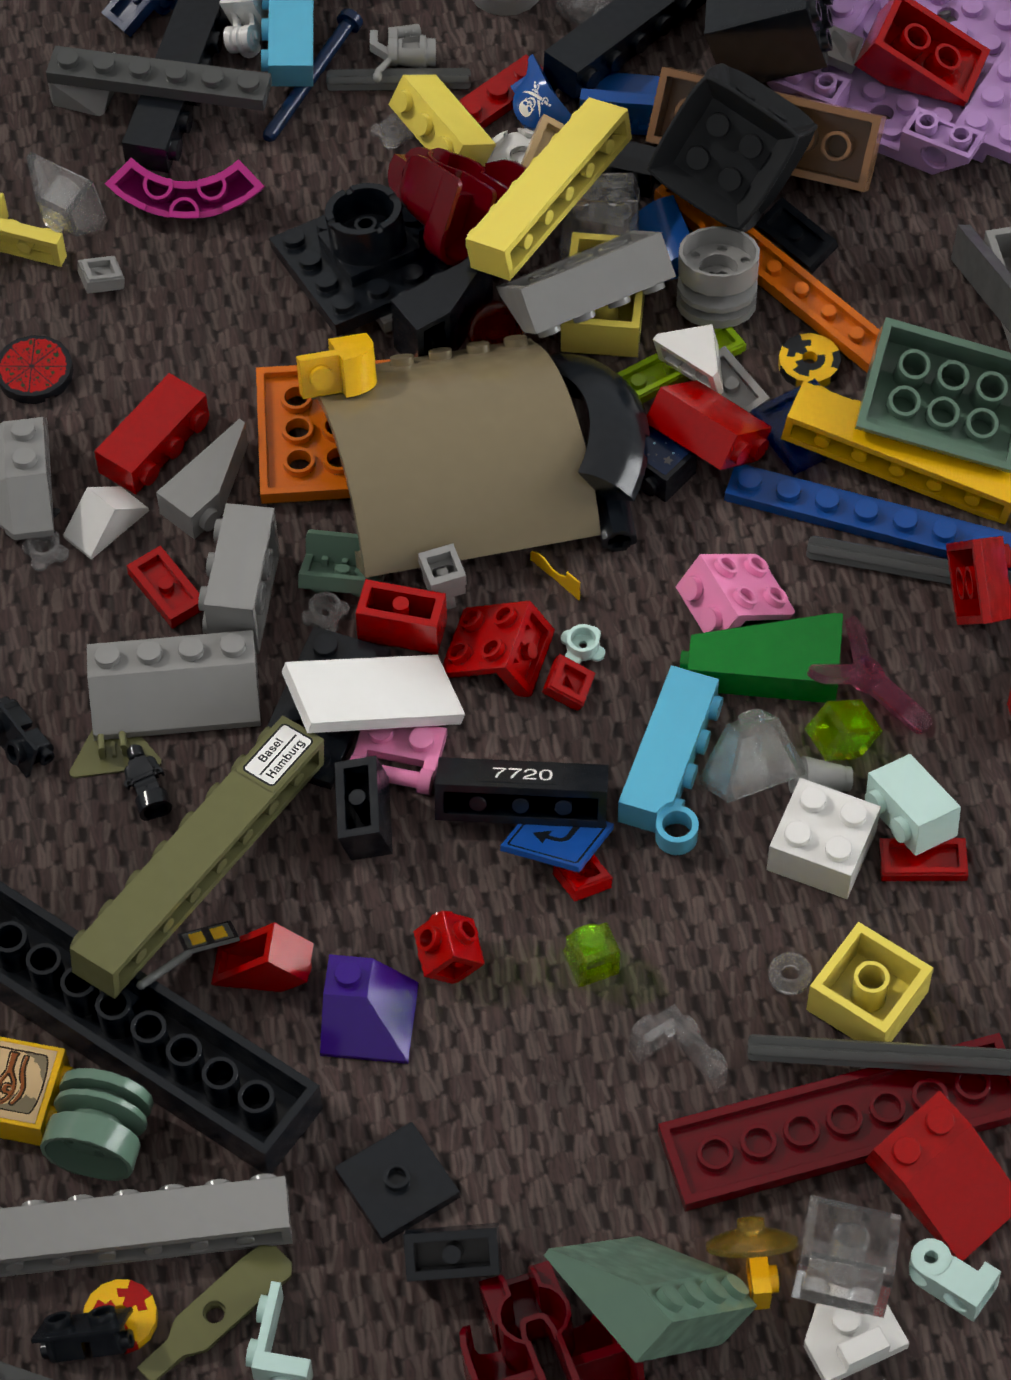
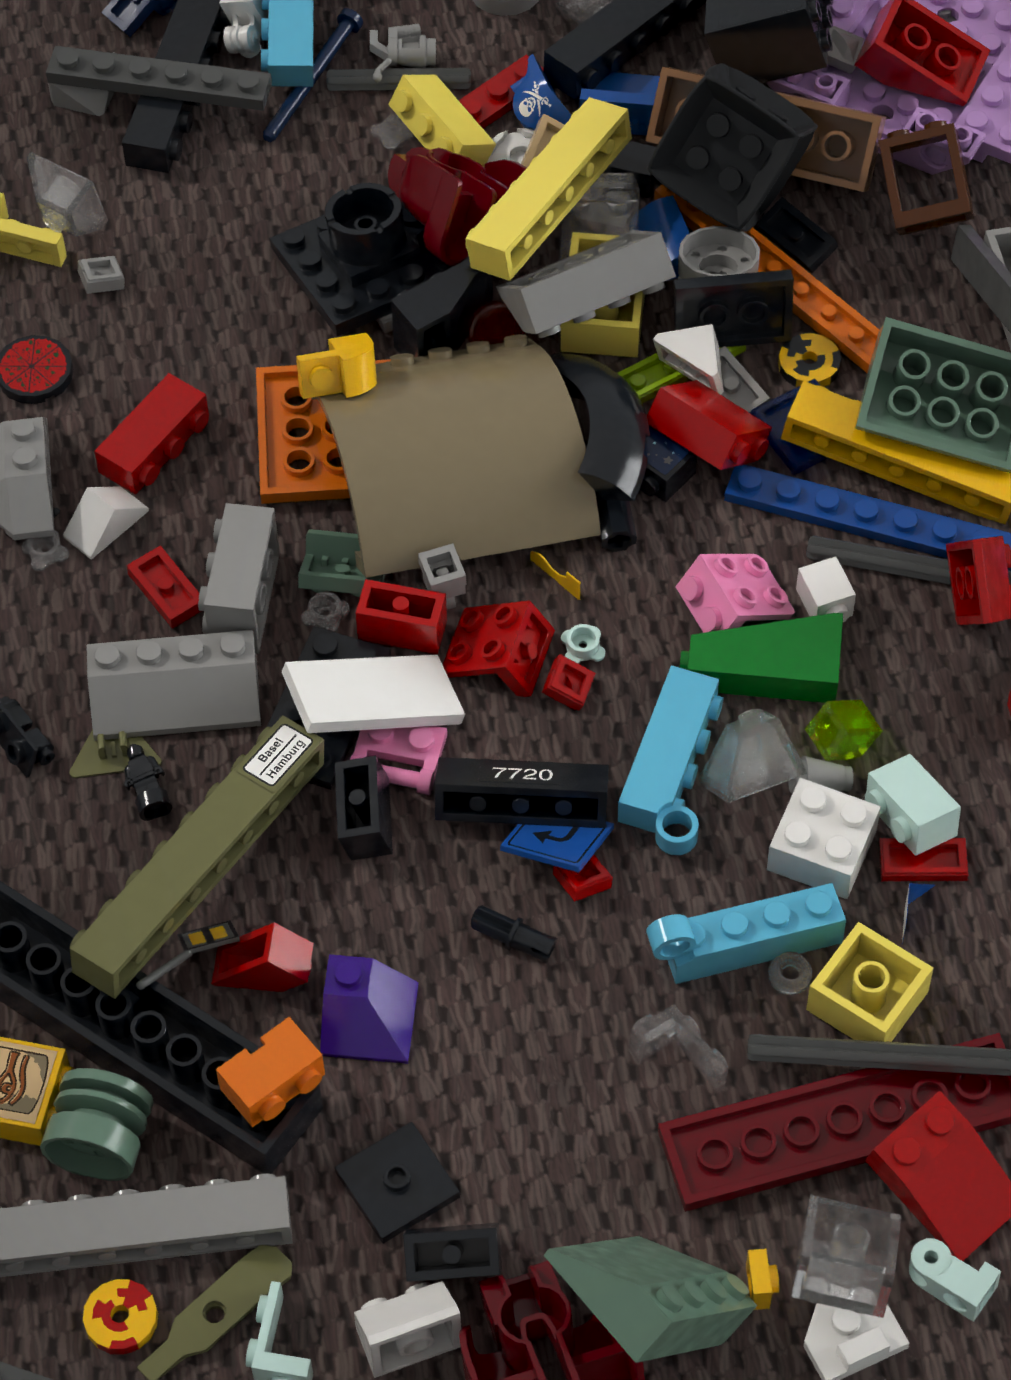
(64, 1334): black hinge -> none
(185, 198): dark pink brick -> none
(202, 487): light grey slope -> none
(273, 1074): none -> orange brick
(408, 1327): none -> white slope
(448, 947): red brick -> none
(513, 933): none -> black axle
(590, 946): clear neon green brick -> none
(740, 306): none -> black plate
(748, 933): none -> medium azure hinge
(751, 1240): clear yellow dish -> none
(825, 589): none -> white brick
(869, 678): clear pink piece -> none
(914, 891): none -> blue sticker
(932, 215): none -> reddish brown window

